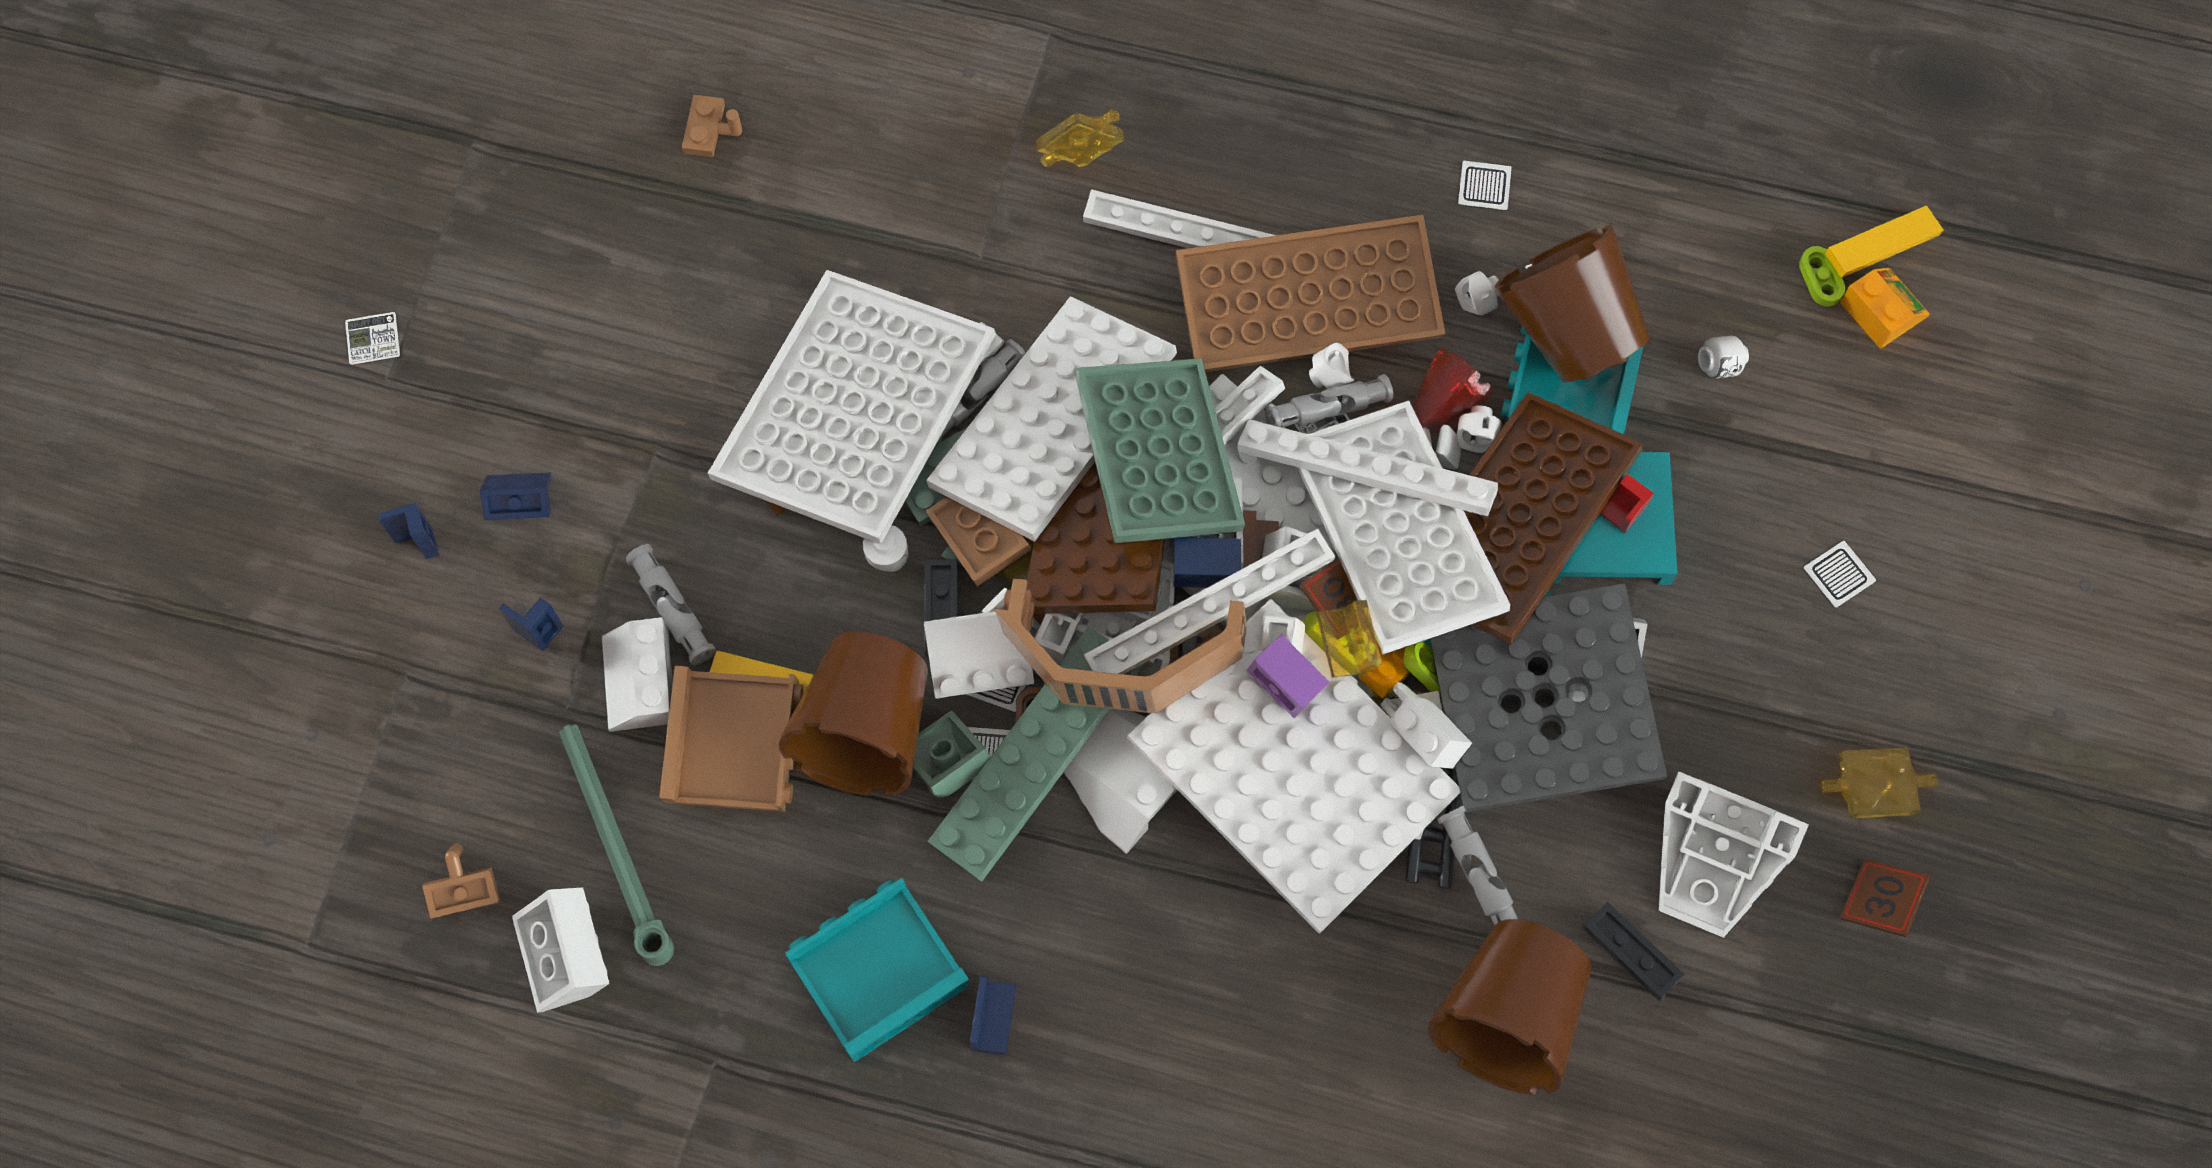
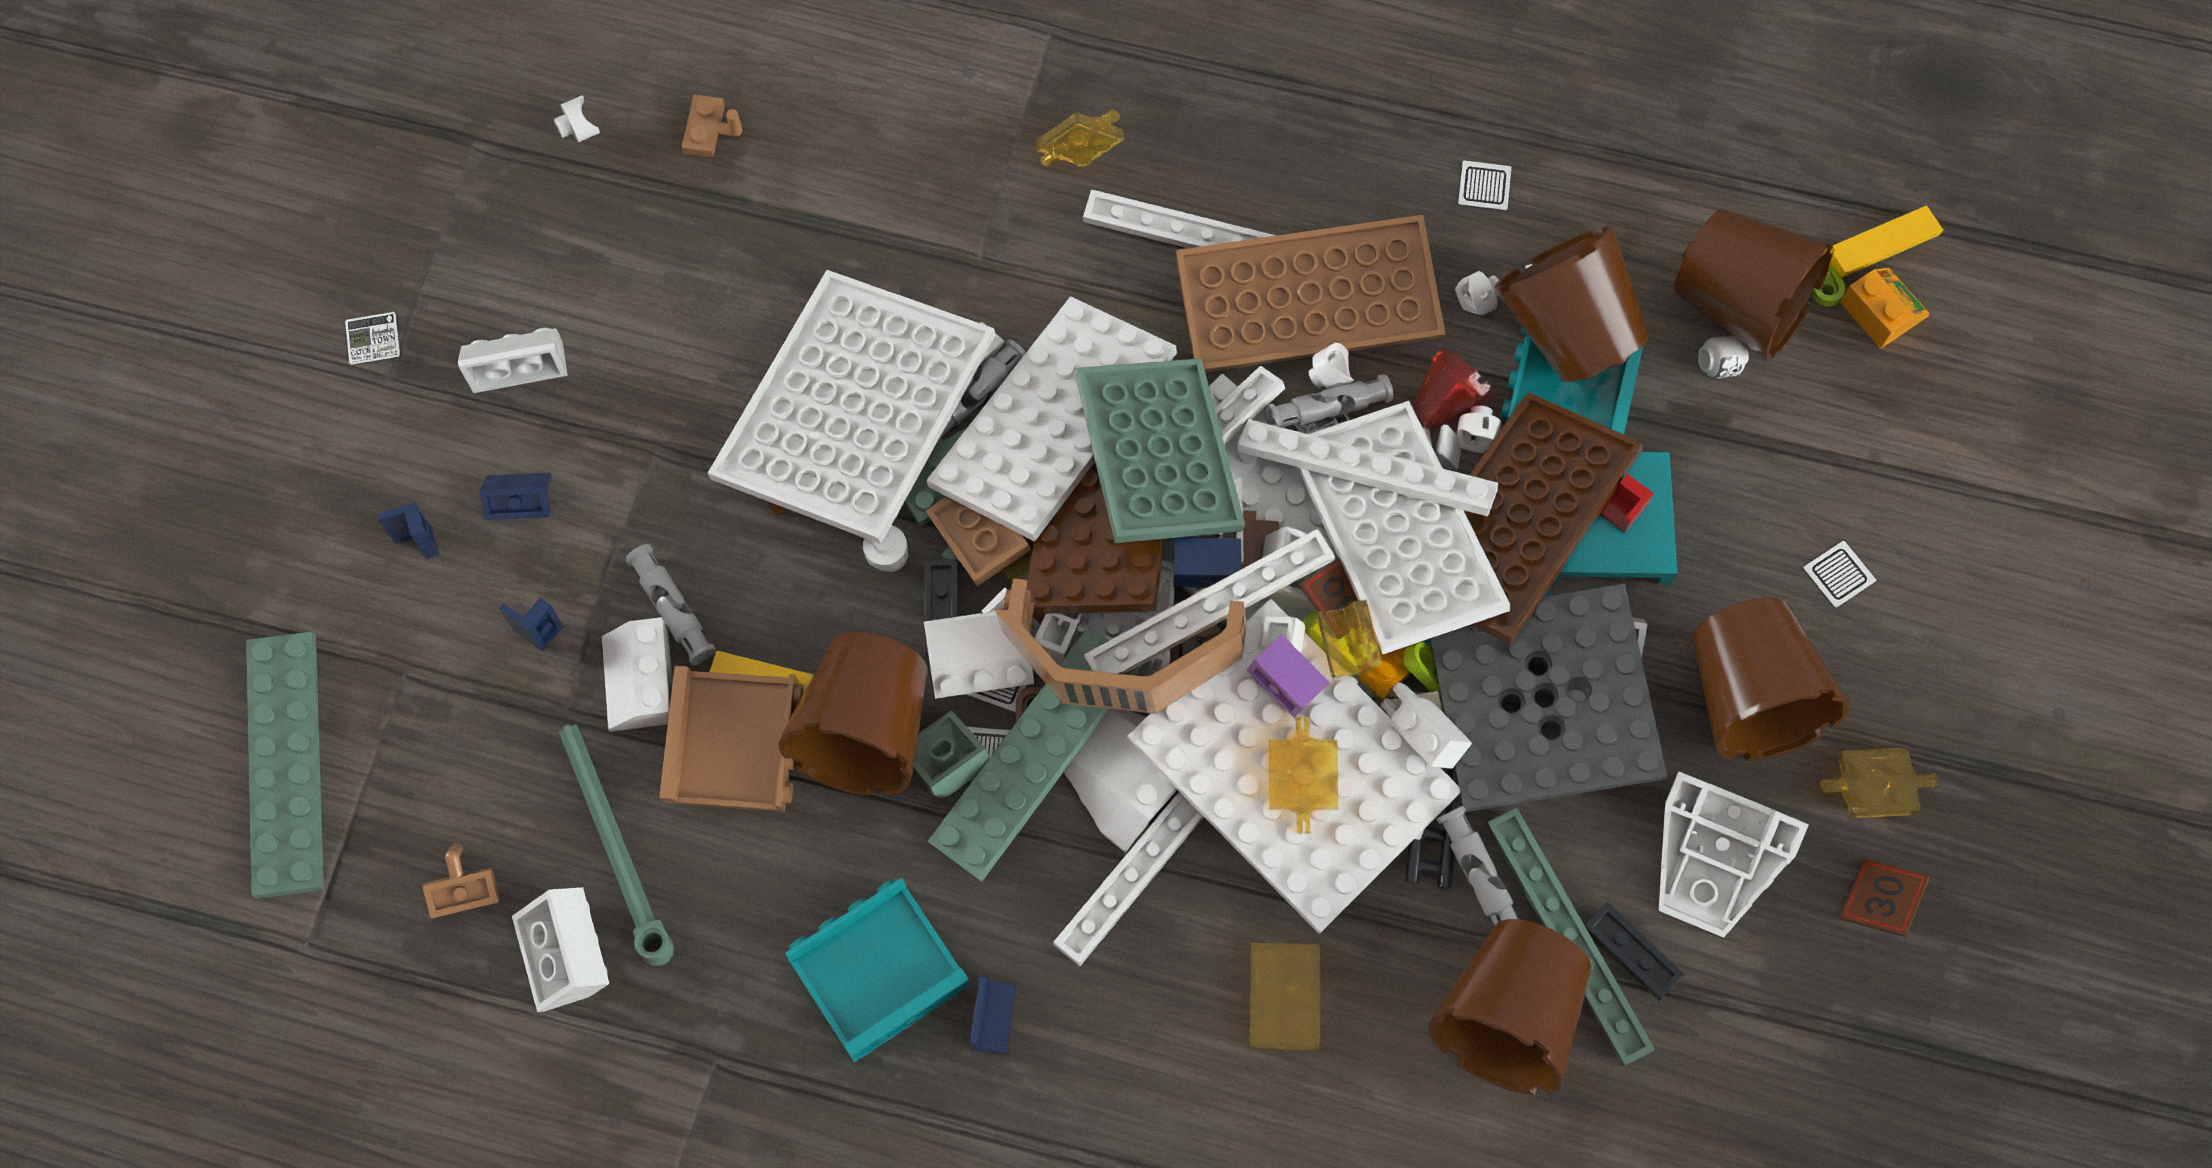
(284, 765): none -> sand green plate
(513, 360): none -> white slope
(574, 122): none -> white piece
(1128, 879): none -> white plate
(1284, 996): none -> clear yellow plate
(1303, 775): none -> clear yellow plate
(1557, 913): none -> sand green plate
(1752, 278): none -> reddish brown cone
(1764, 681): none -> reddish brown cone

